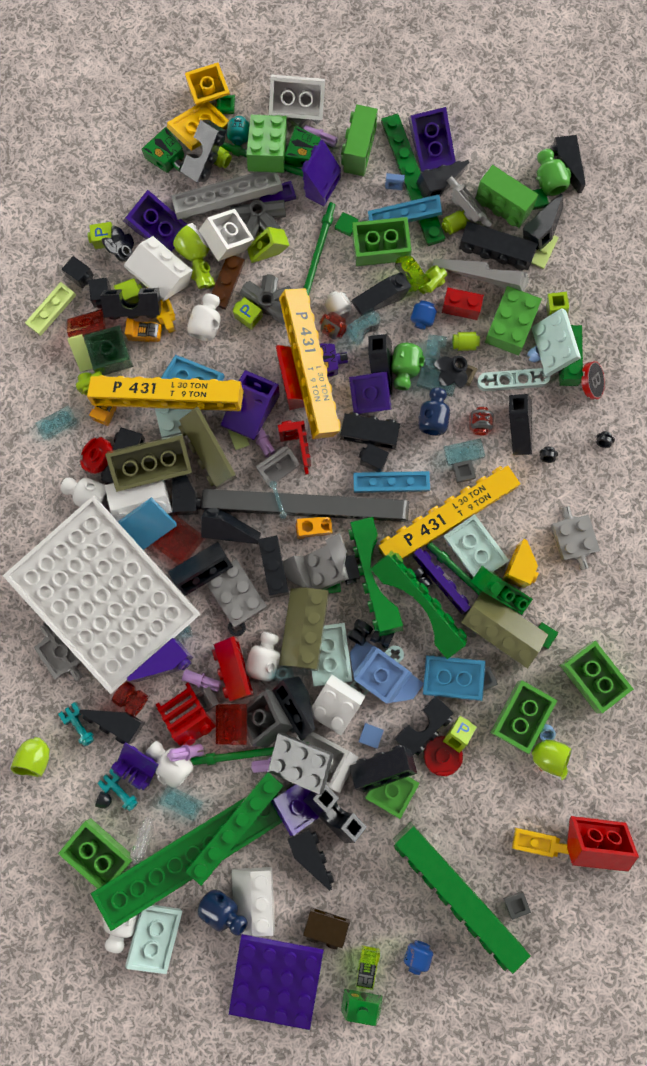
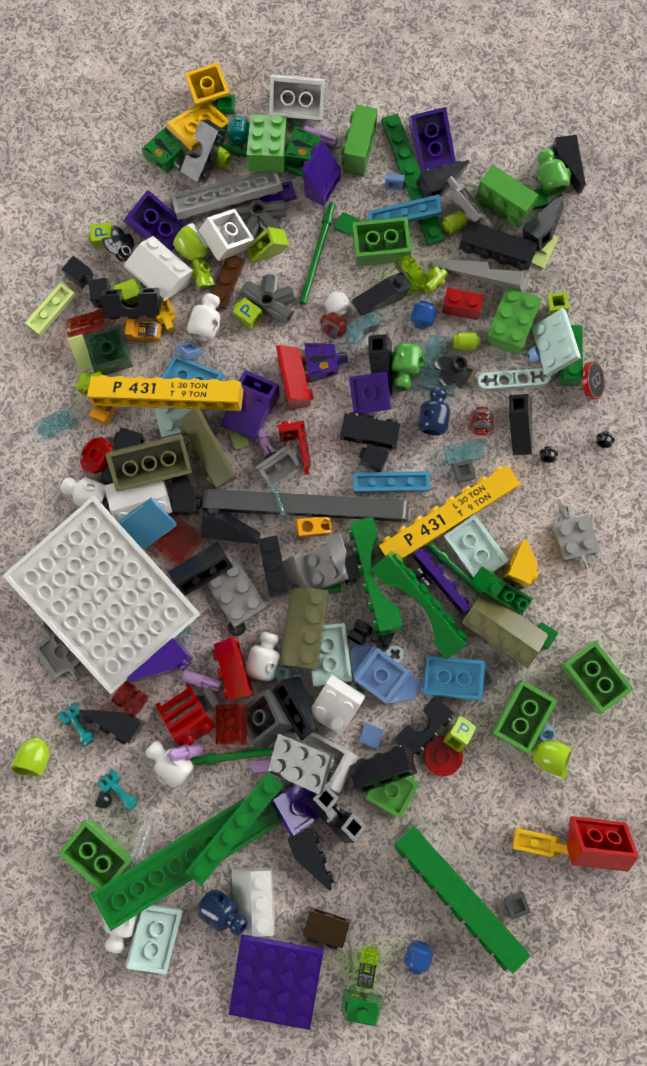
(135, 764): dark purple hinge -> none
(181, 802): clear light blue plate -> none
(189, 350): none -> medium blue tile
(309, 363): yellow brick -> none

